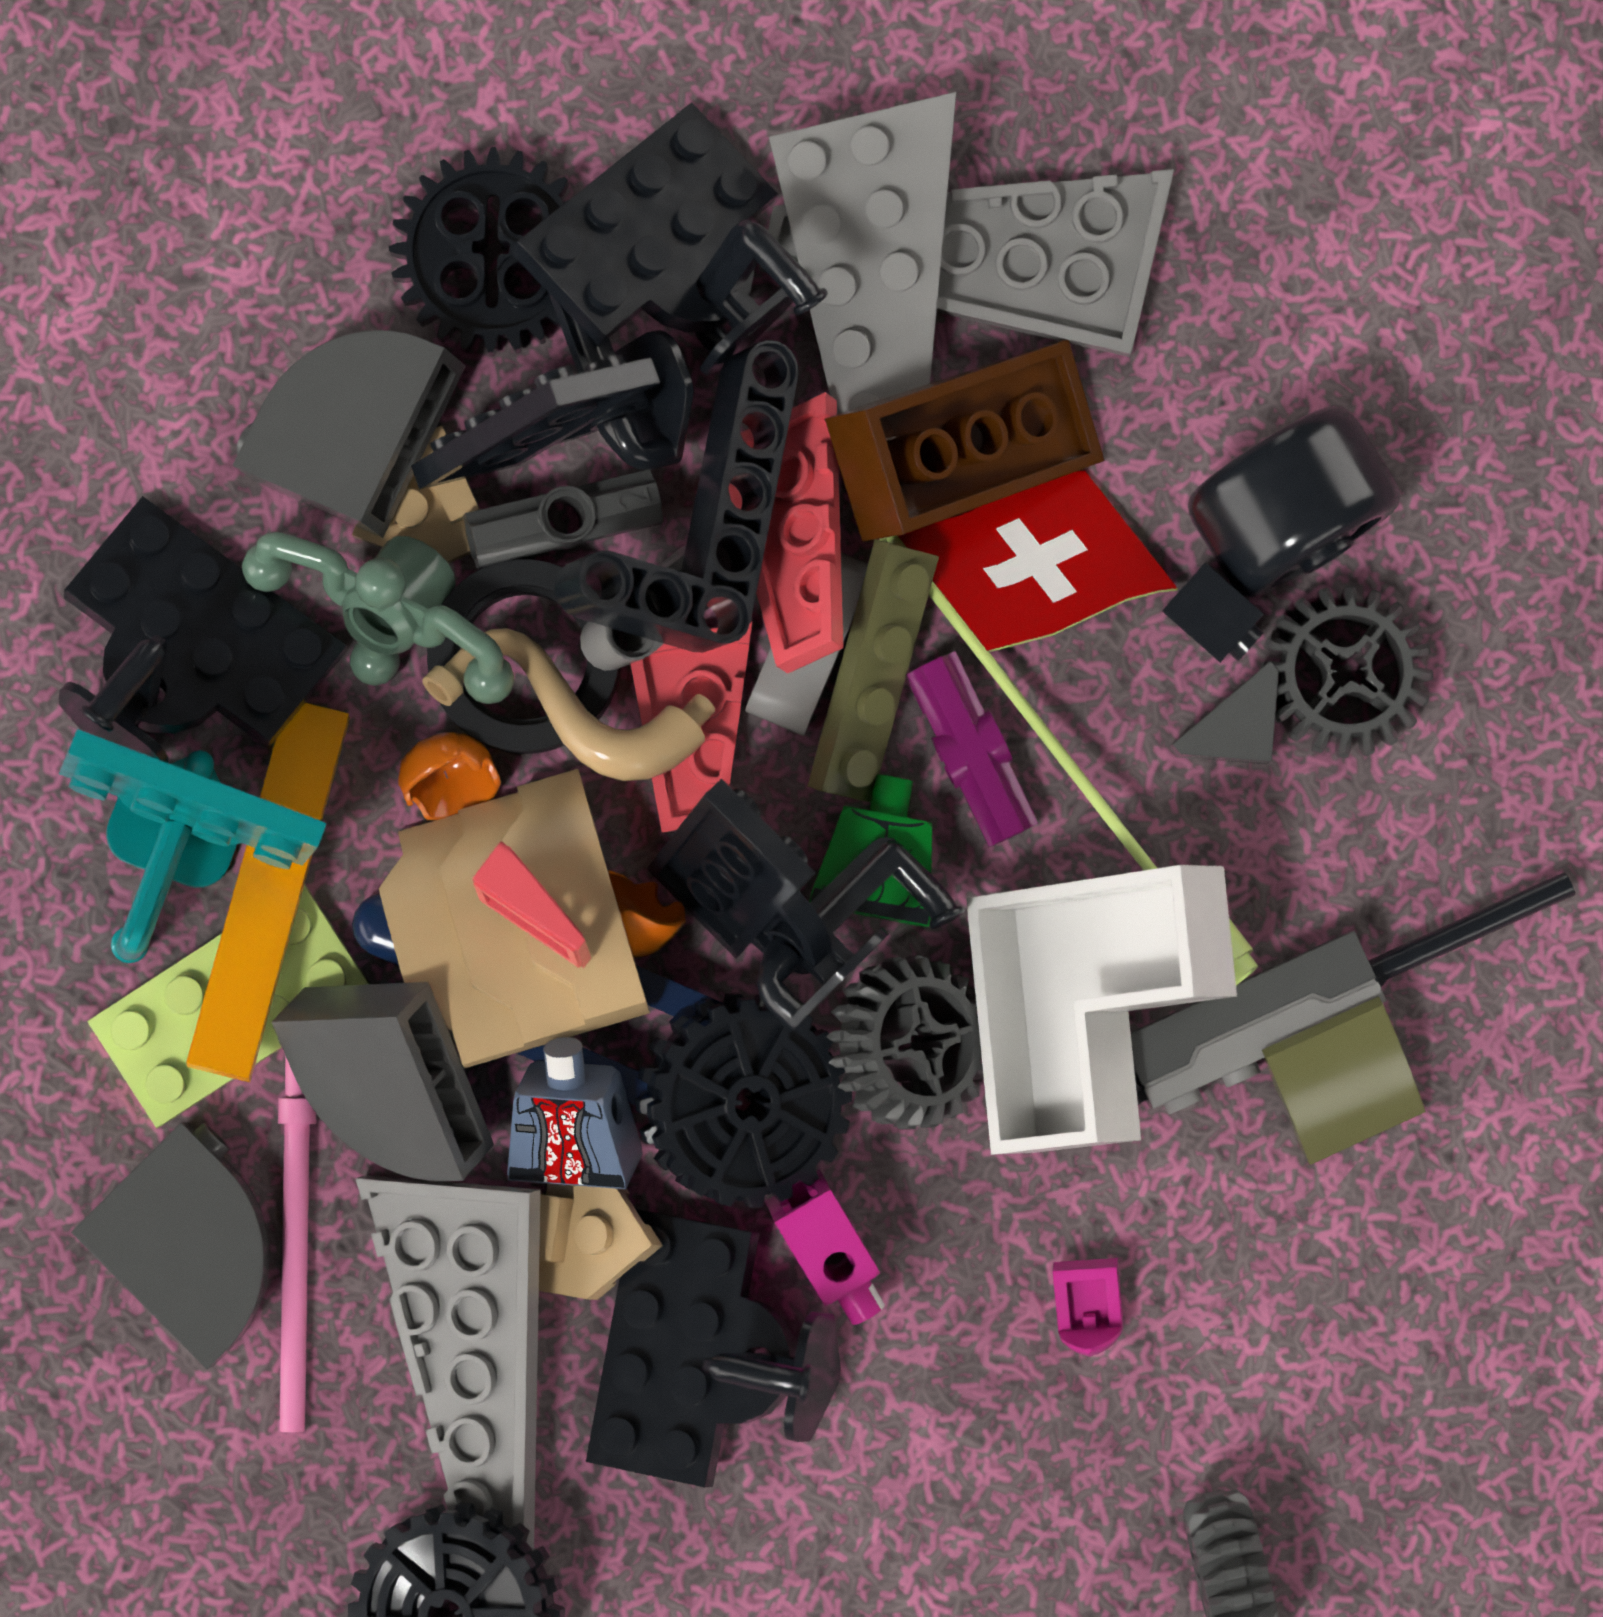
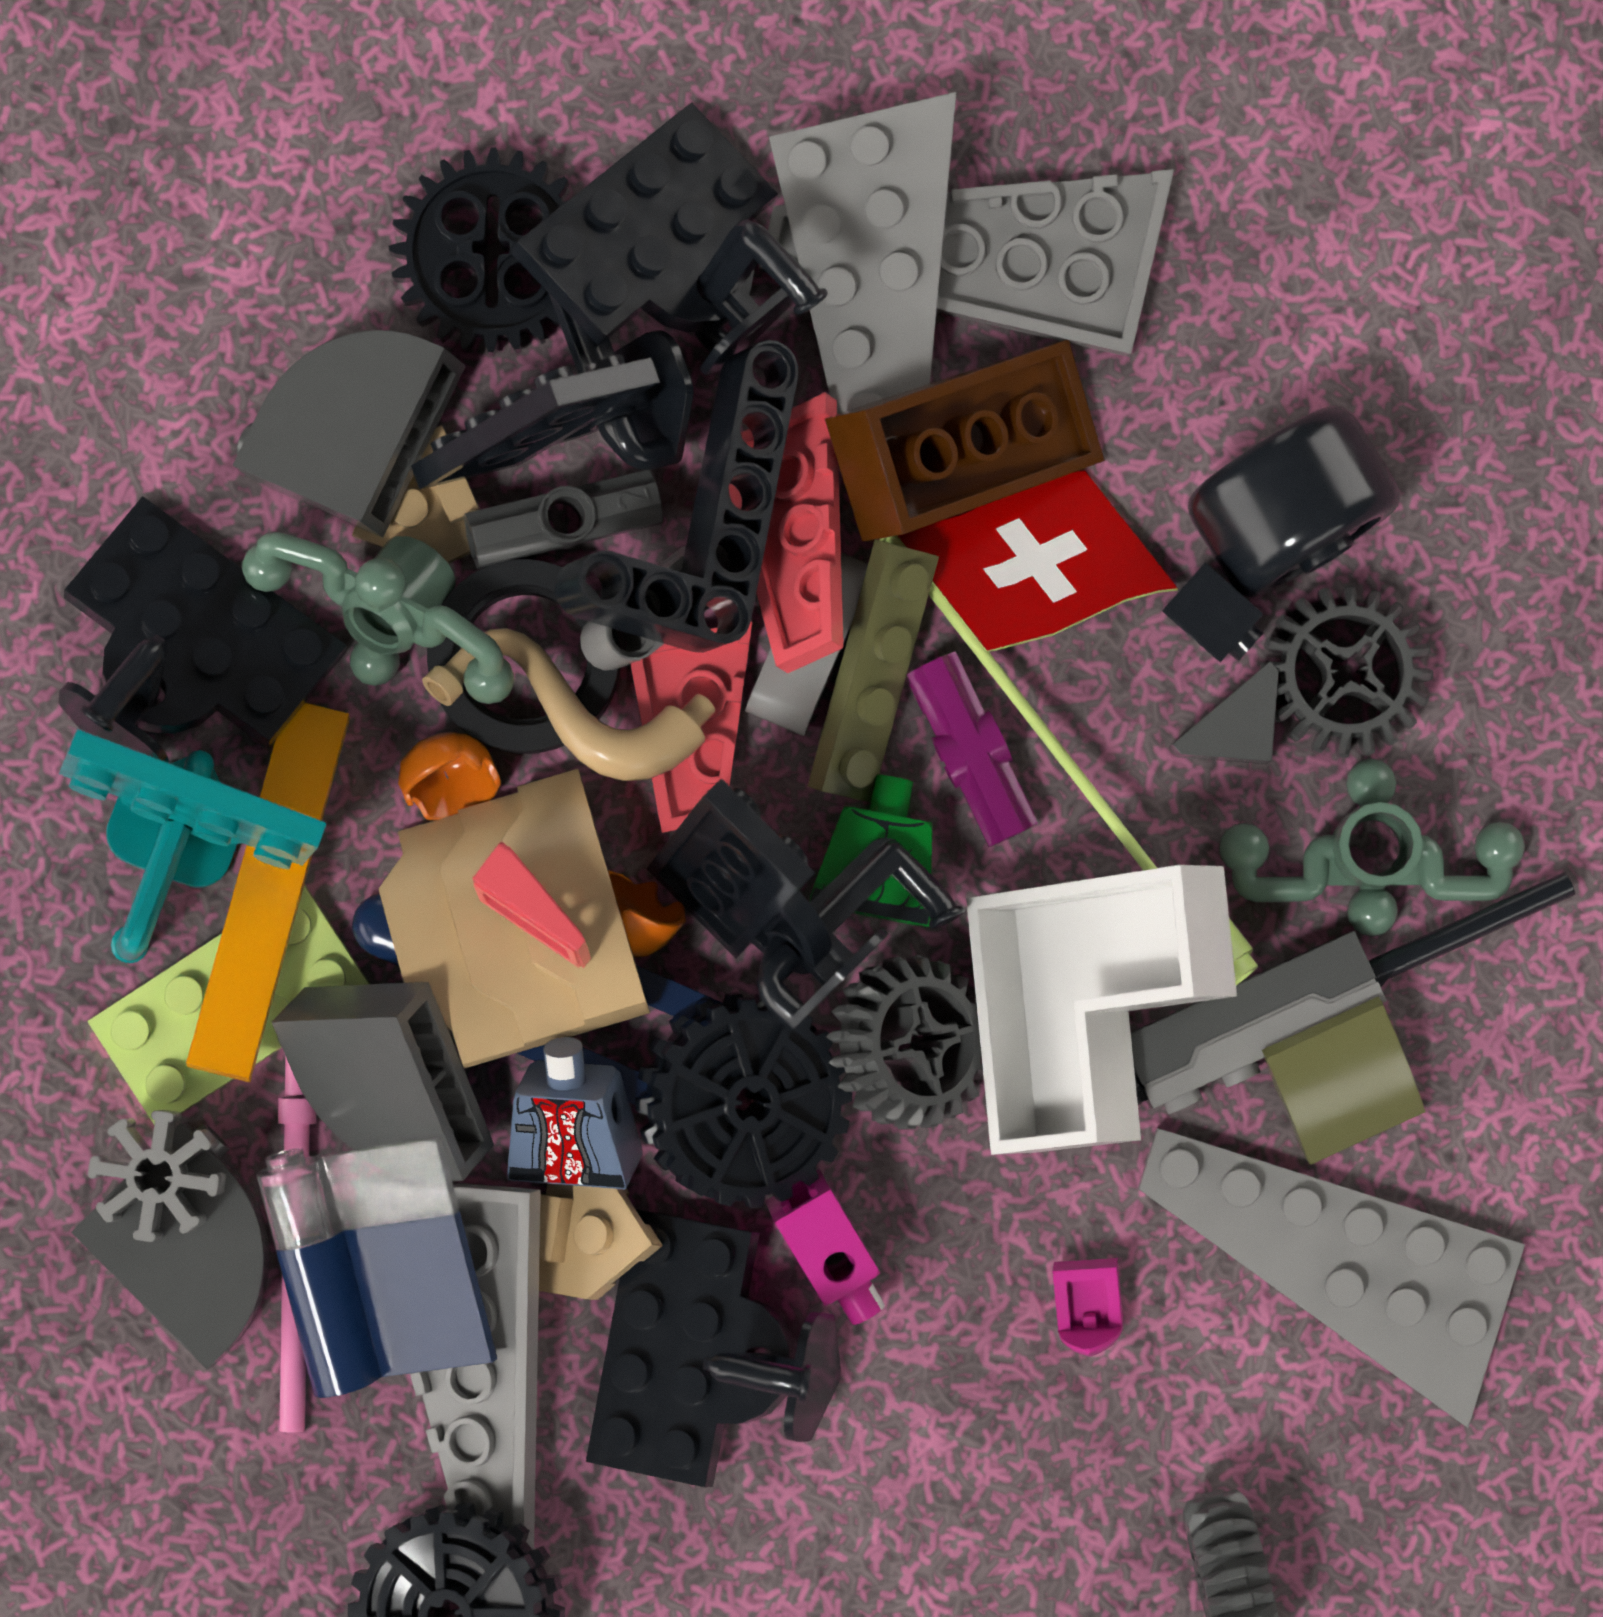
(155, 1197): none -> light grey gear
(375, 1263): none -> door
(1330, 863): none -> sand green wheel
(1379, 1274): none -> light grey wing

